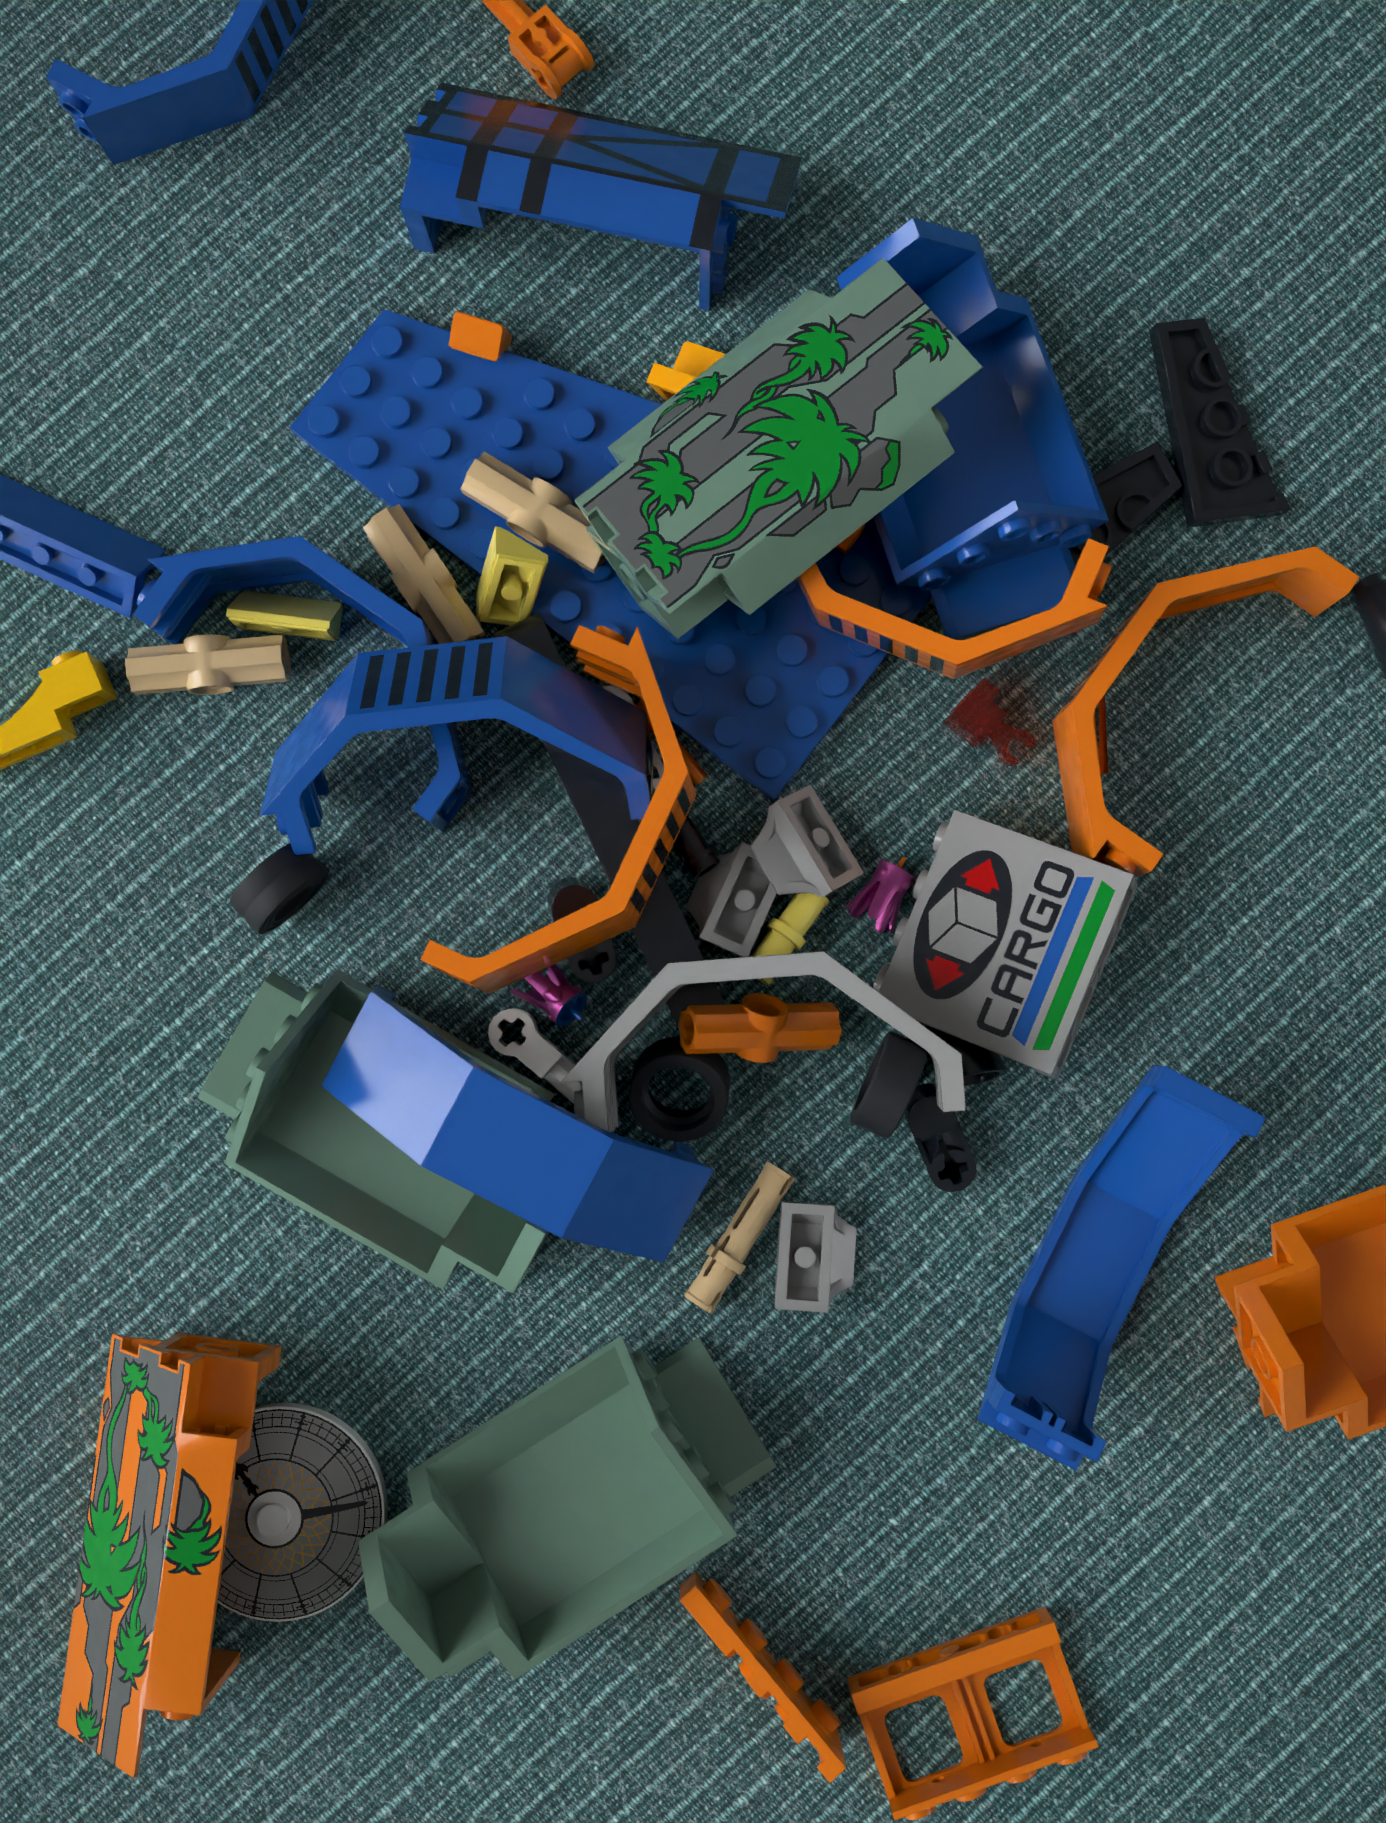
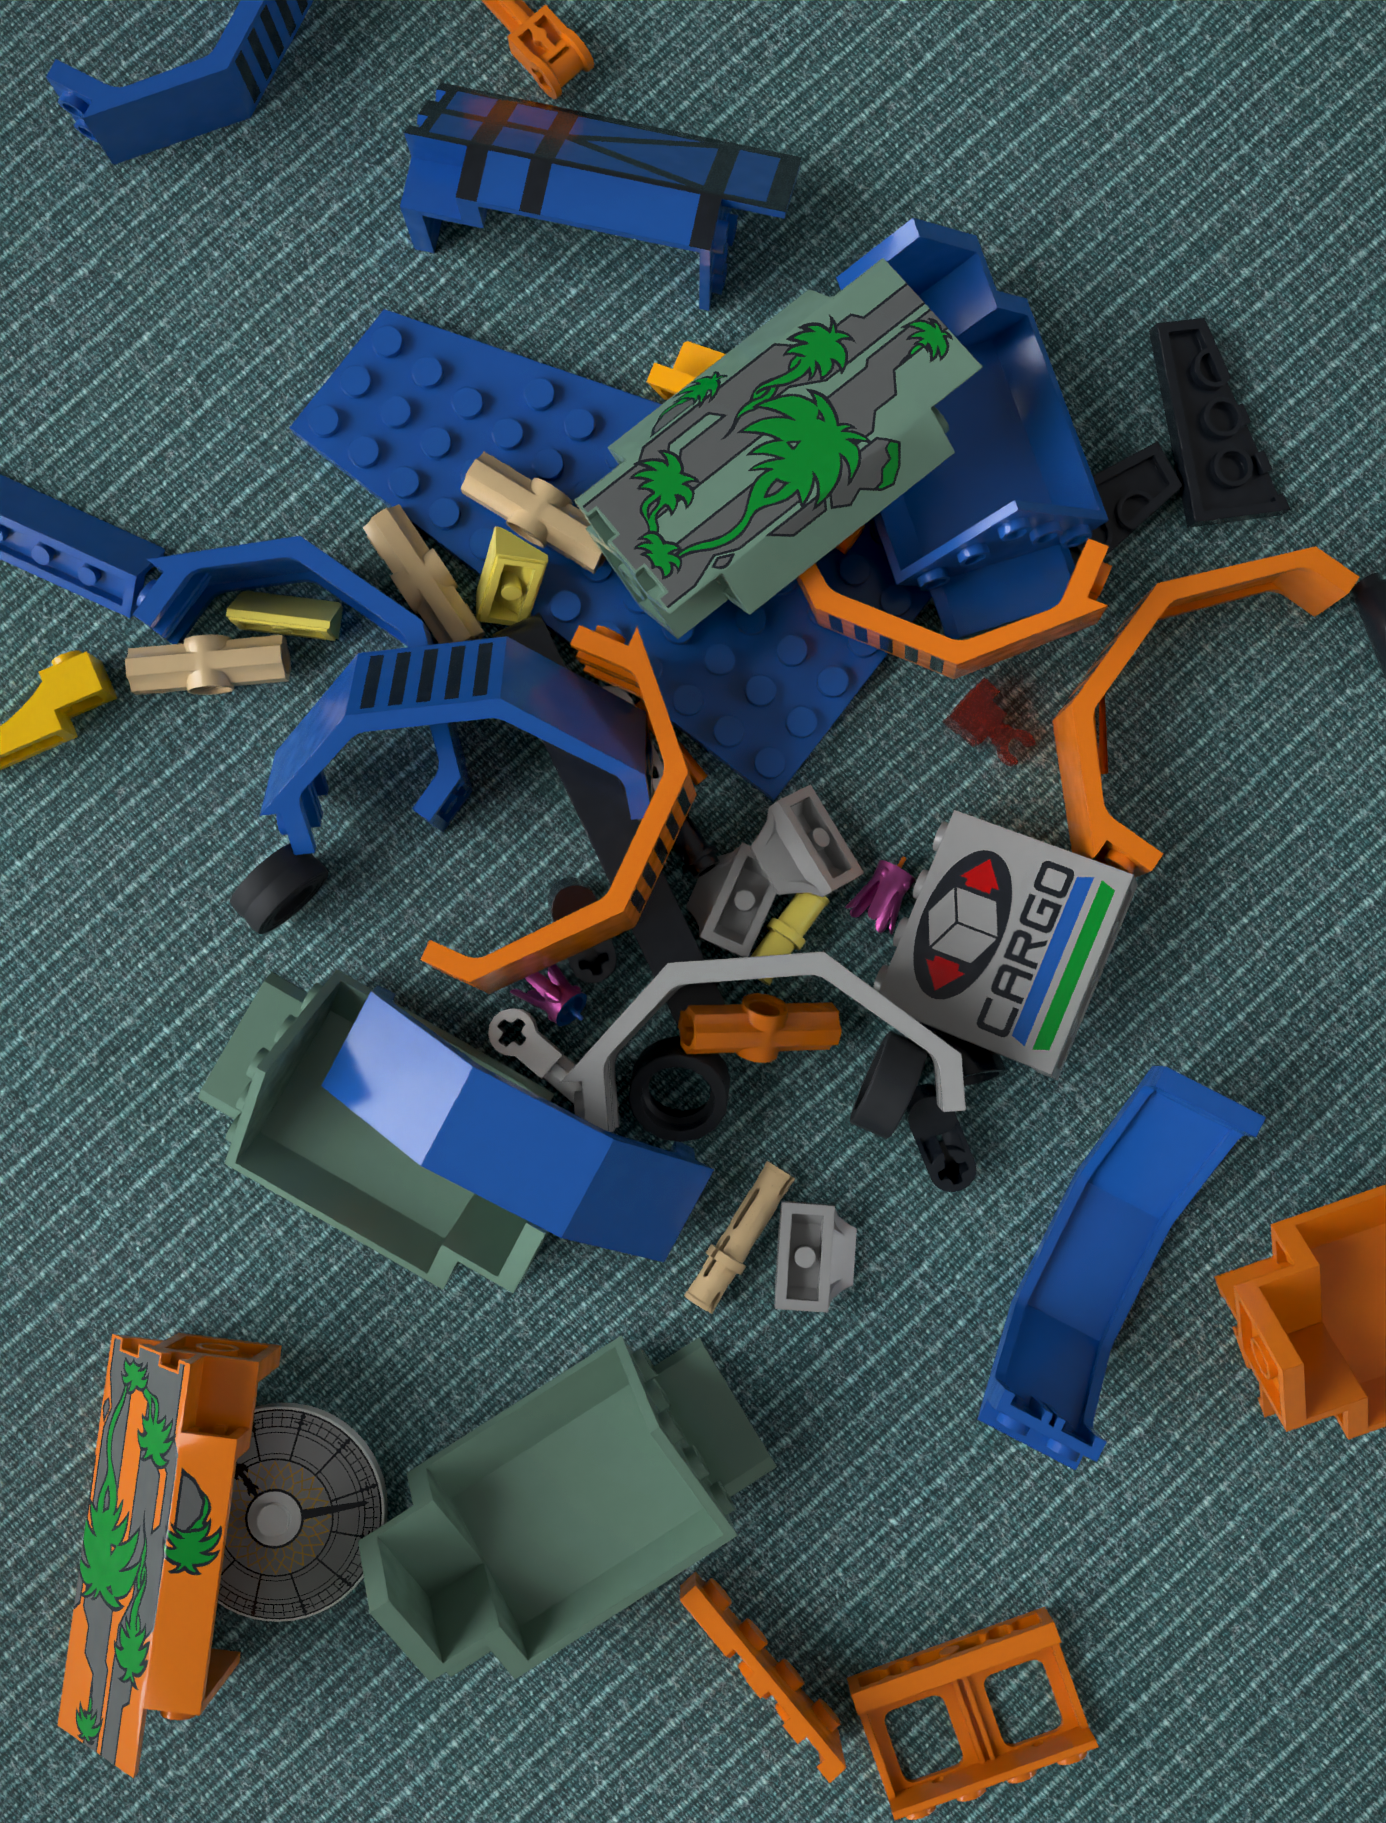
(478, 336): orange slope -> none

